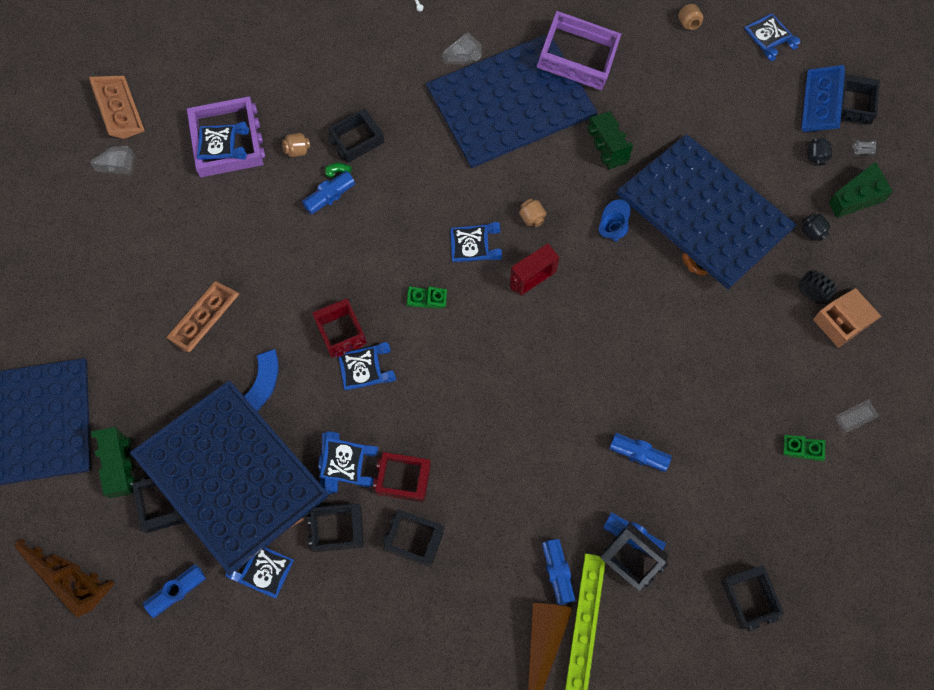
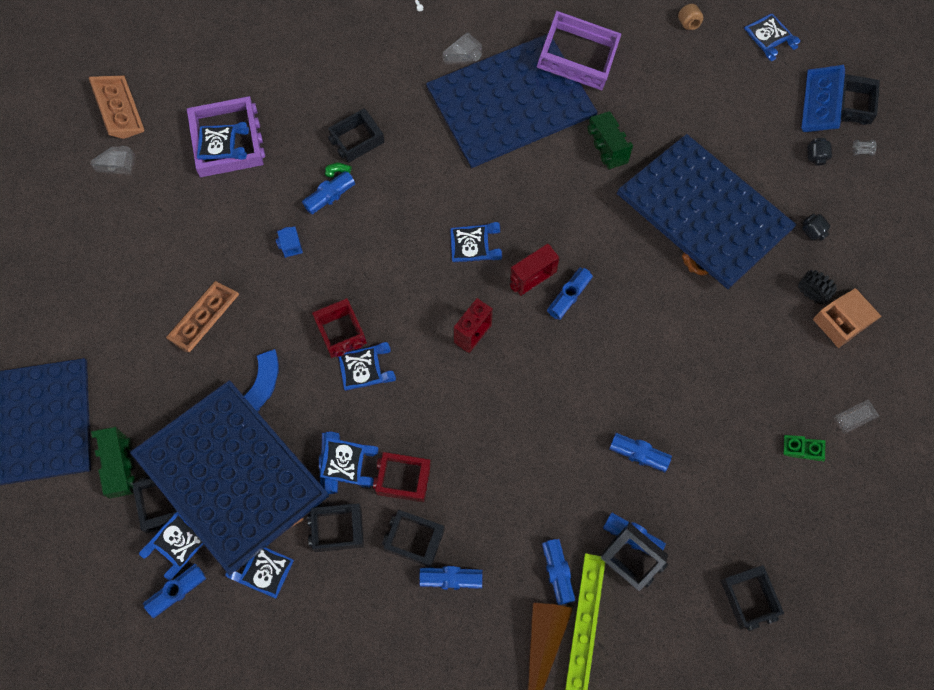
(67, 581): reddish brown wedge -> none
(175, 542): none -> flag
(289, 241): none -> blue brick
(295, 145): medium nougat head -> none
(426, 298): green slope -> none
(450, 577): none -> blue piece
(475, 320): none -> dark red window
(532, 213): medium nougat head -> none
(563, 301): none -> blue piece
(615, 220): blue piece -> none
(862, 192): dark green wedge -> none

